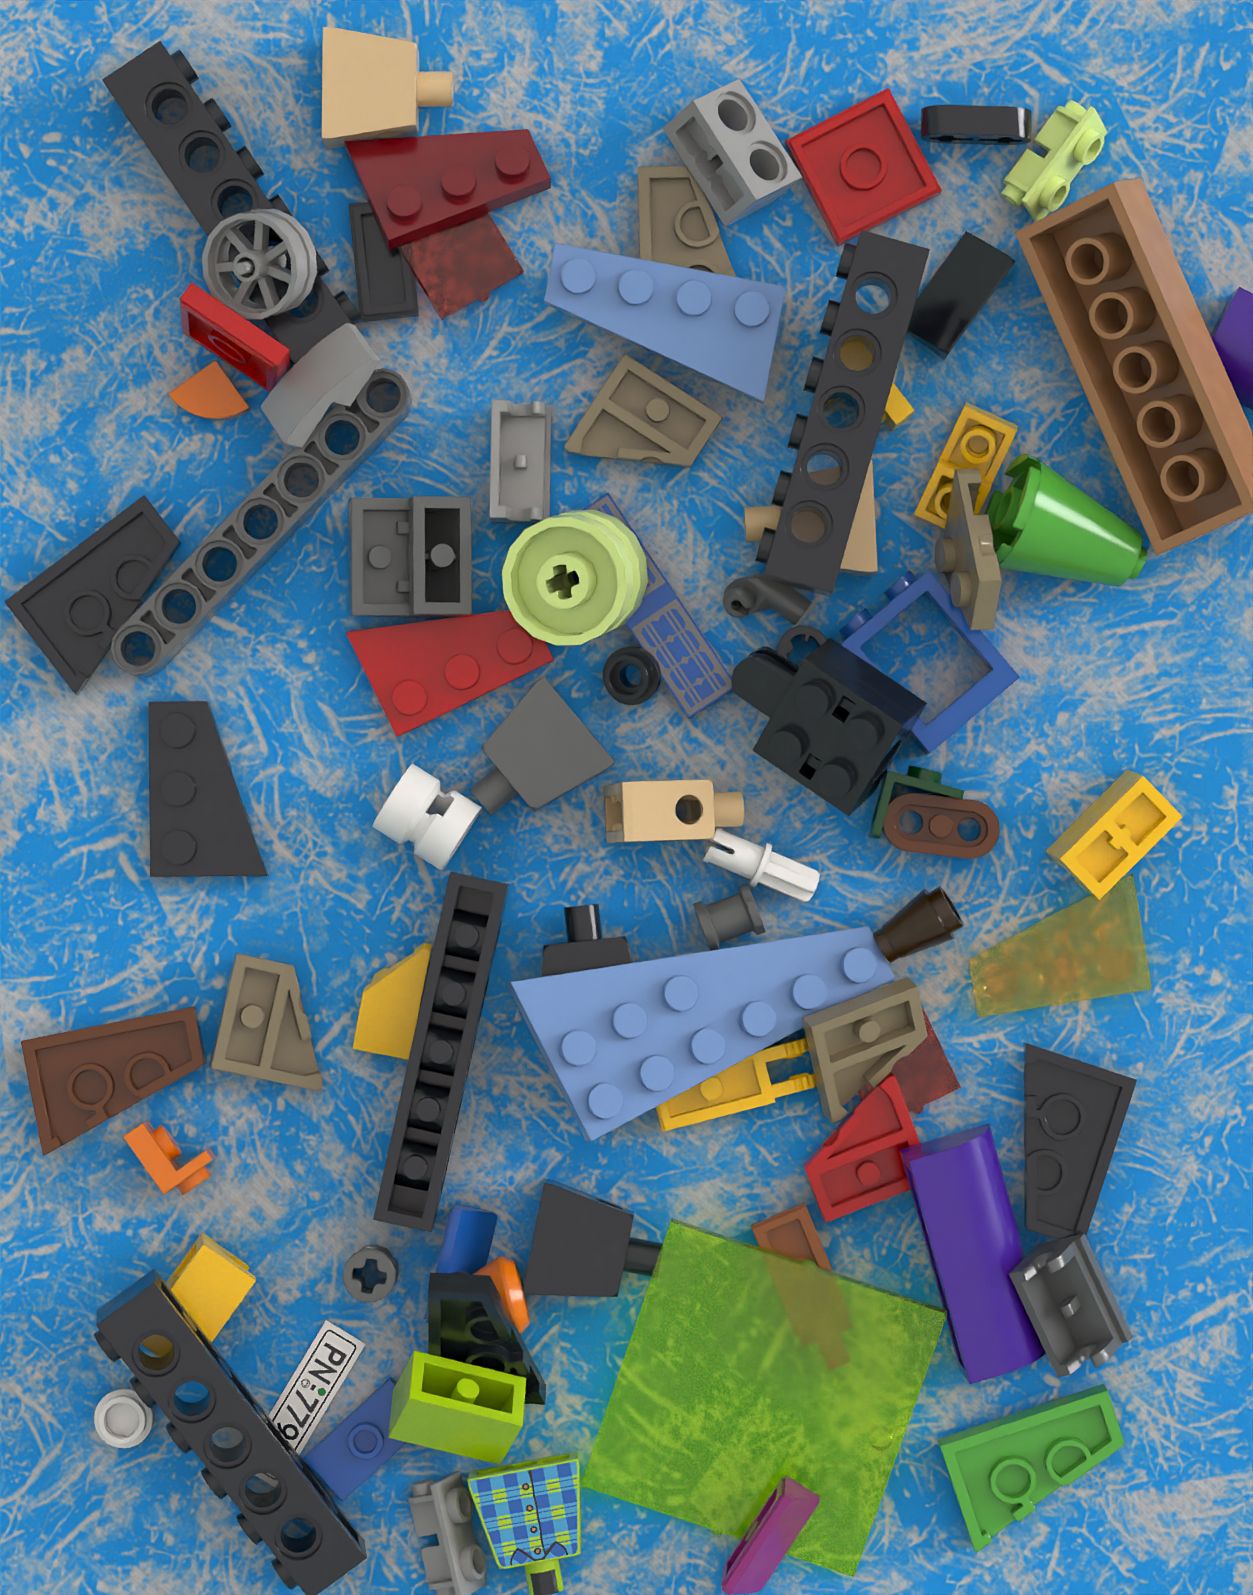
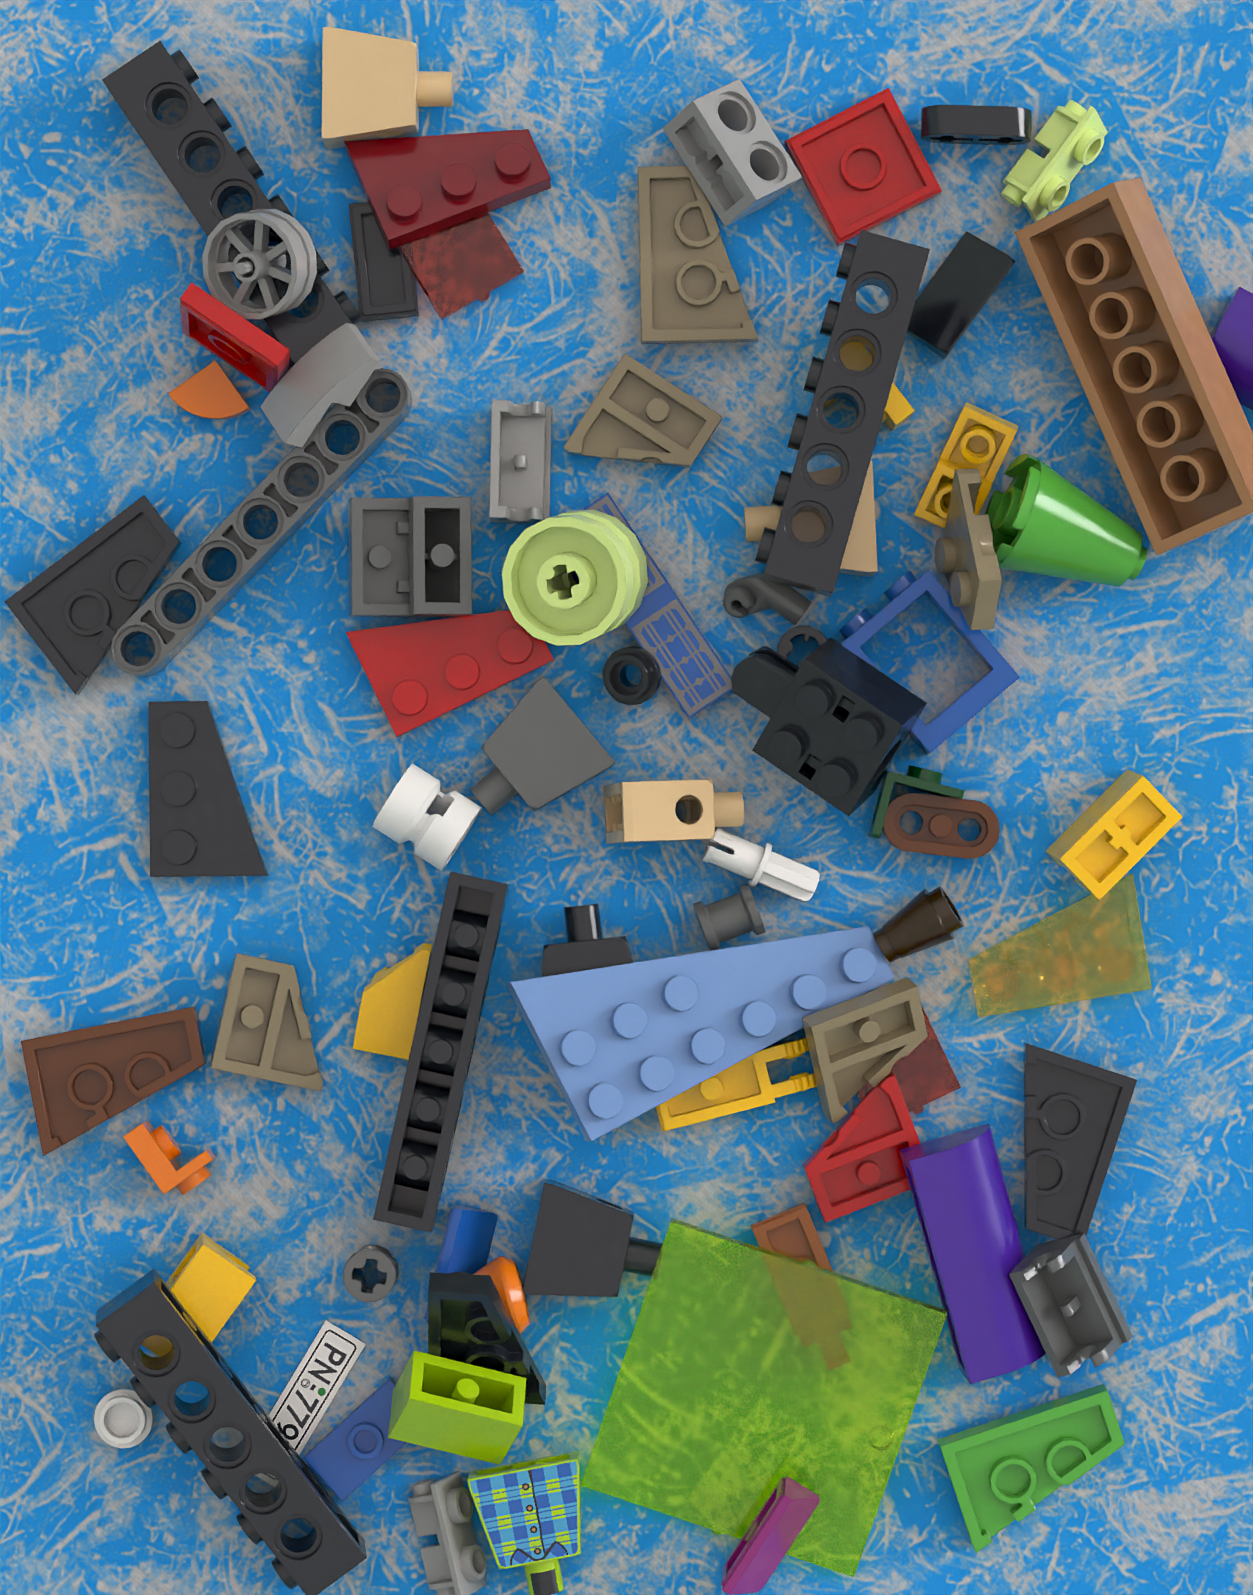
(688, 315): medium blue wing -> none

